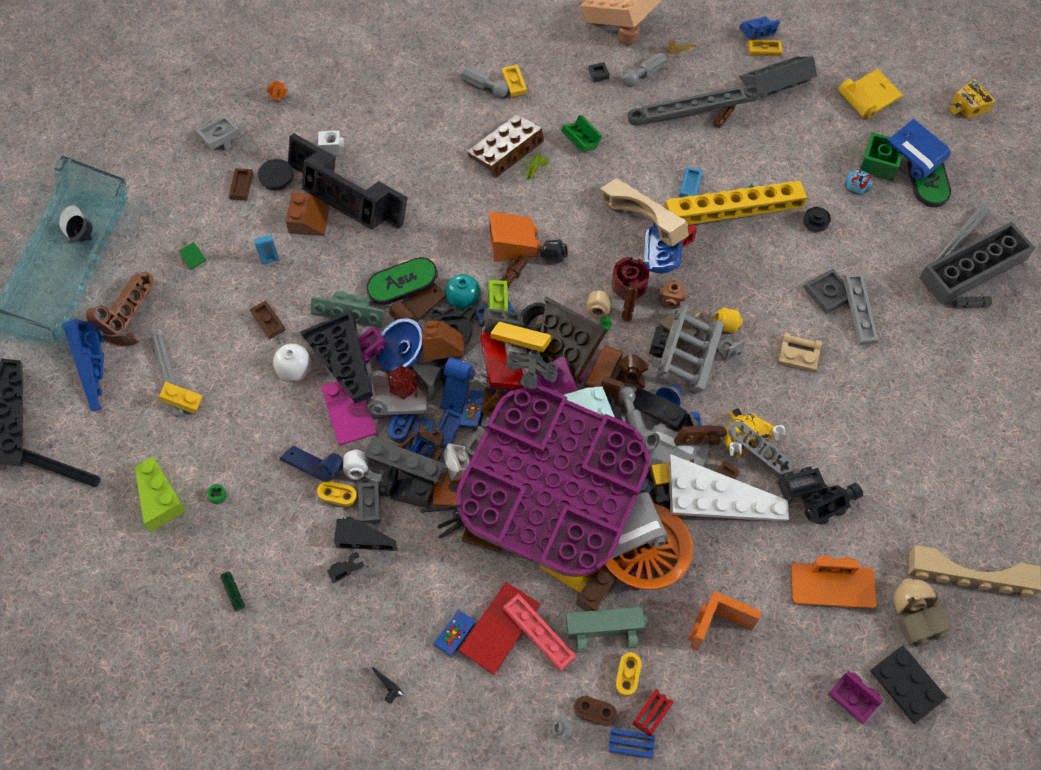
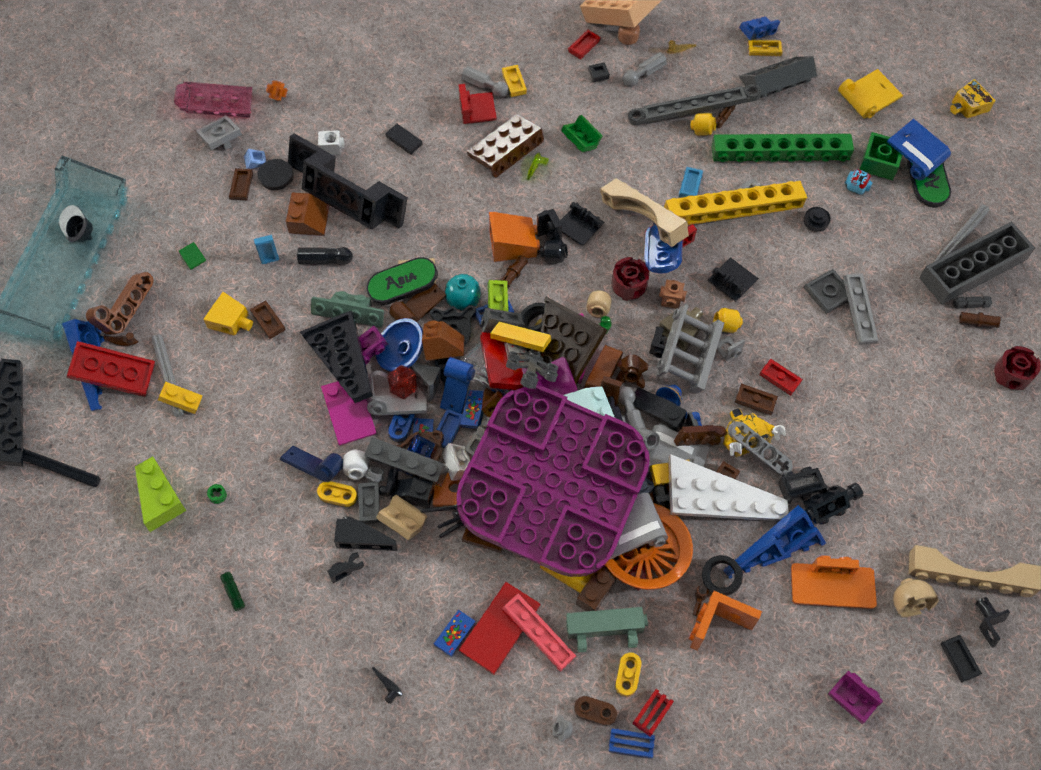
(110, 369): none -> red tile
(188, 91): none -> clear pink hinge
(228, 316): none -> yellow torso
(254, 158): none -> light blue slope
(292, 362): white cylinder -> none
(318, 255): none -> black piece
(402, 518): none -> tan bracket
(404, 139): none -> black tile
(476, 107): none -> red bracket
(549, 224): none -> black bracket
(580, 223): none -> black hinge
(584, 44): none -> red tile
(629, 303): reddish brown axle -> none
(699, 598): none -> reddish brown hand
(703, 124): none -> yellow head
(725, 560): none -> black tyre
(732, 279): none -> black hinge
(756, 399): none -> reddish brown plate
(780, 377): none -> red plate
(782, 147): none -> green brick
(787, 536): none -> blue wedge
(797, 357): tan plate -> none
(908, 684): black plate -> none
(925, 625): dark tan brick -> none
(961, 658): none -> black tile
(980, 319): none -> reddish brown pin
(991, 618): none -> black bracket
(1017, 368): none -> dark red brick

